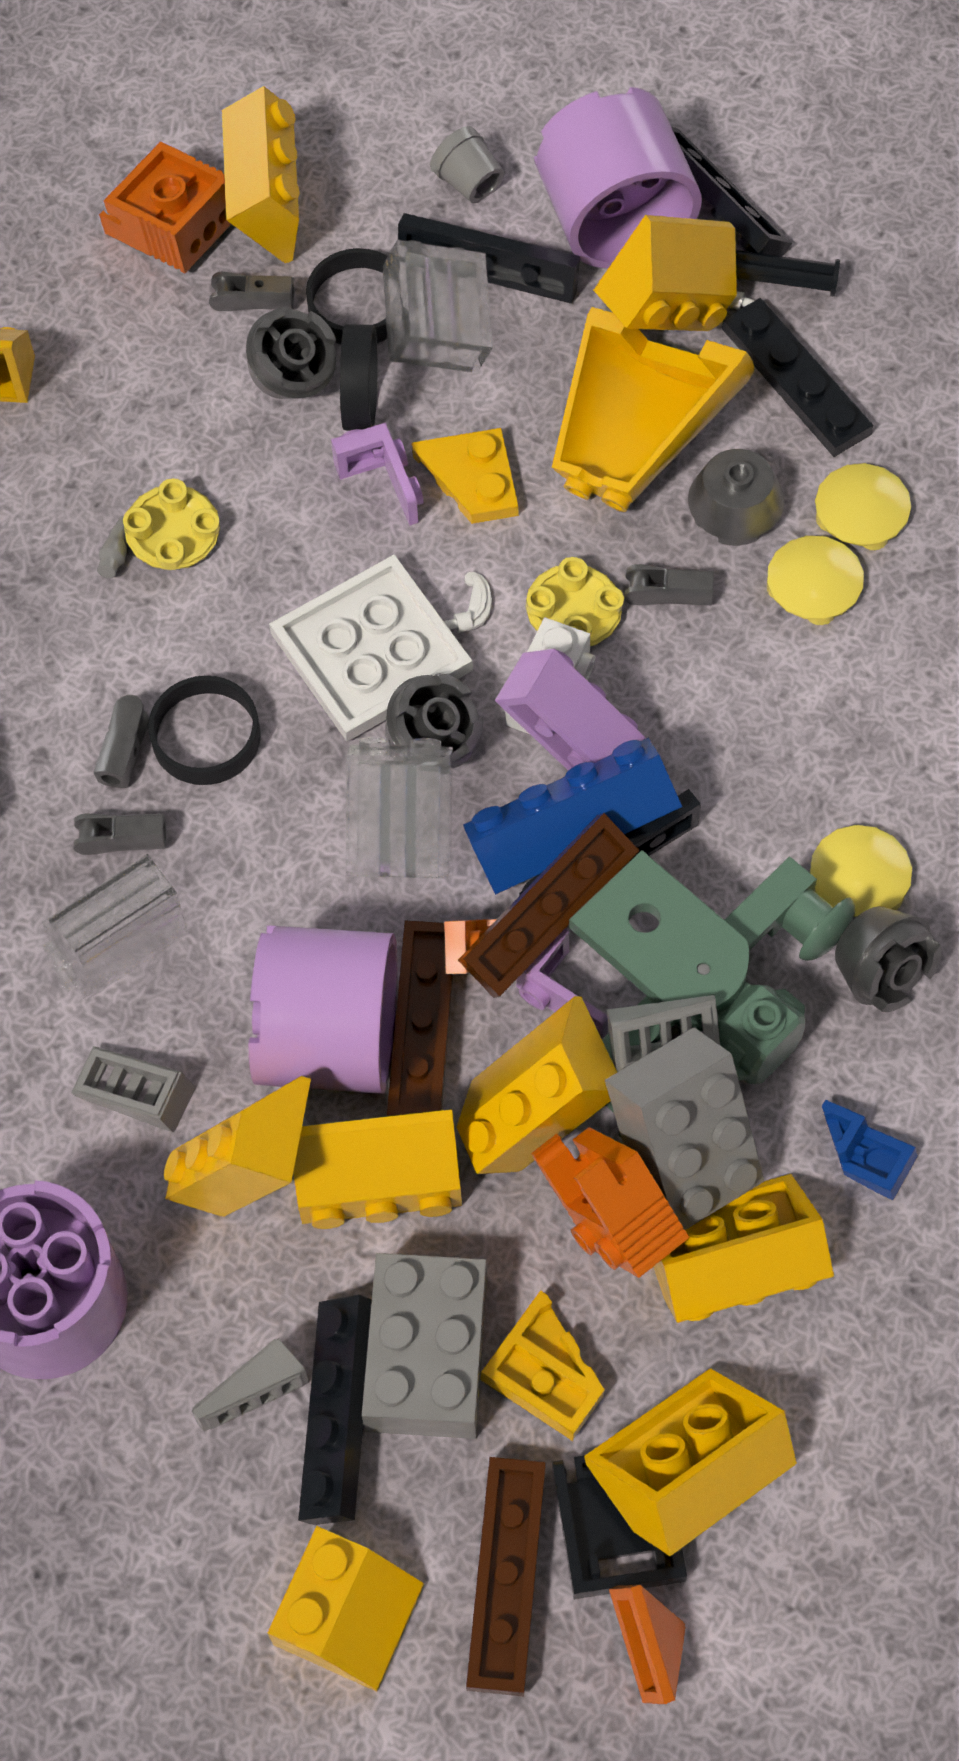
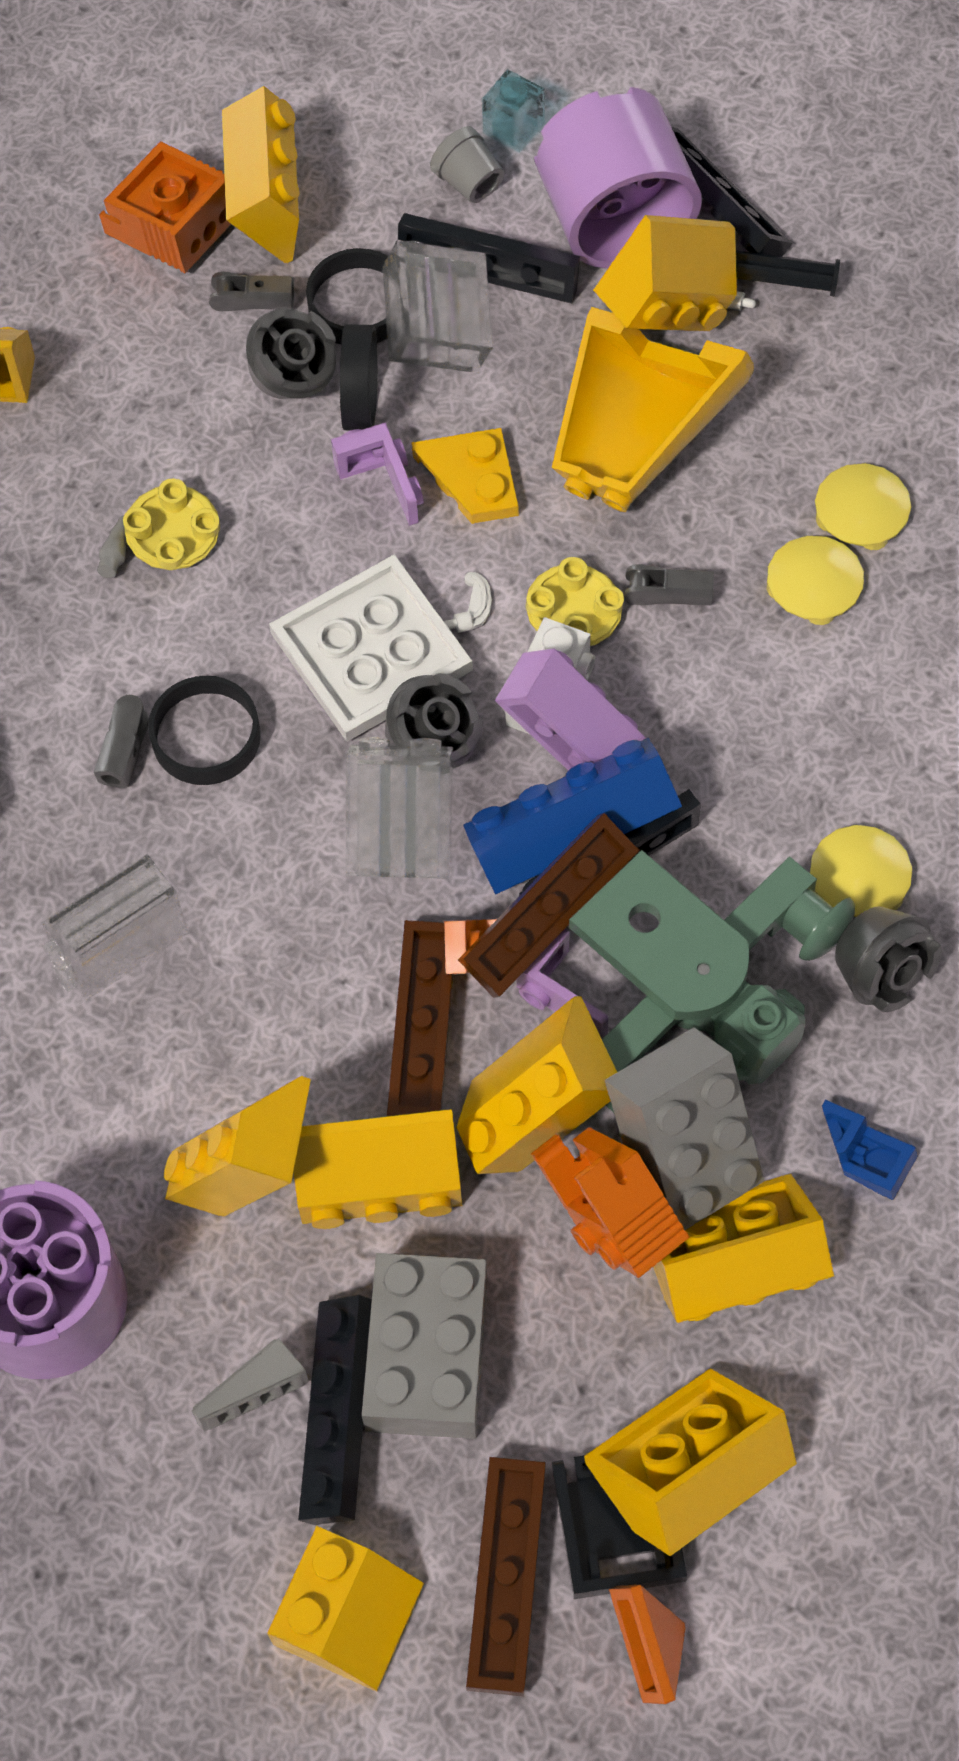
(128, 833): flat silver bar -> none
(163, 1102): light grey slope -> none
(323, 1008): lavender brick -> none
(513, 110): none -> clear light blue brick
(544, 1371): yellow wing -> none
(642, 1016): light grey slope -> none
(736, 497): flat silver cone -> none
(797, 377): black plate -> none

